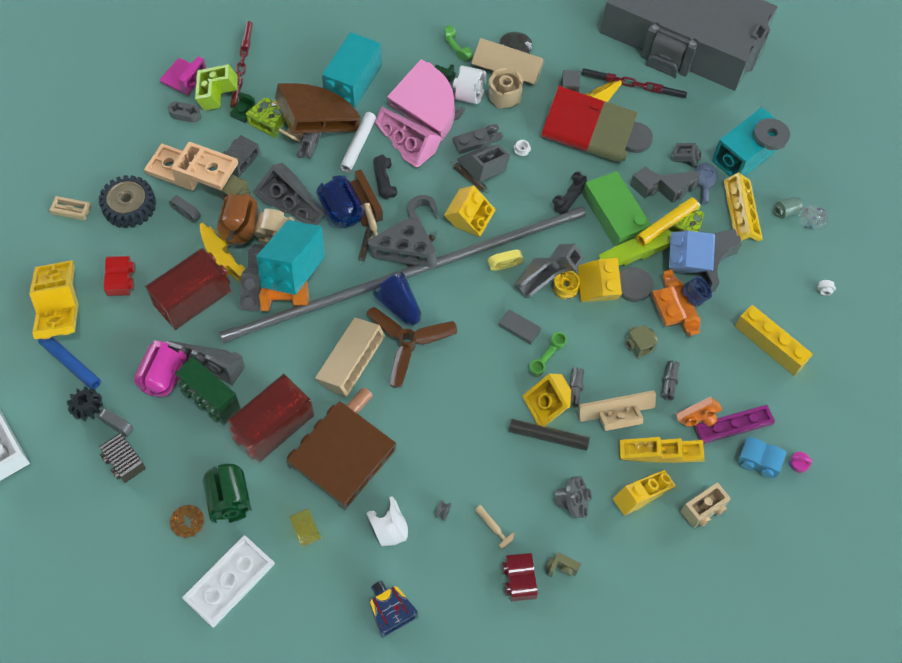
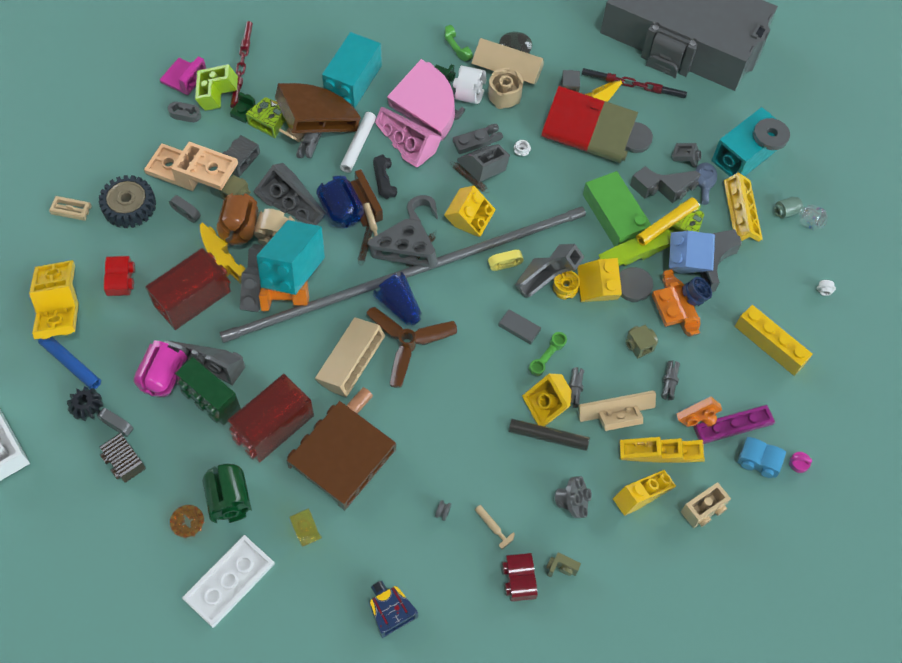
(392, 527): white helmet -> none
(562, 204): black piece -> none

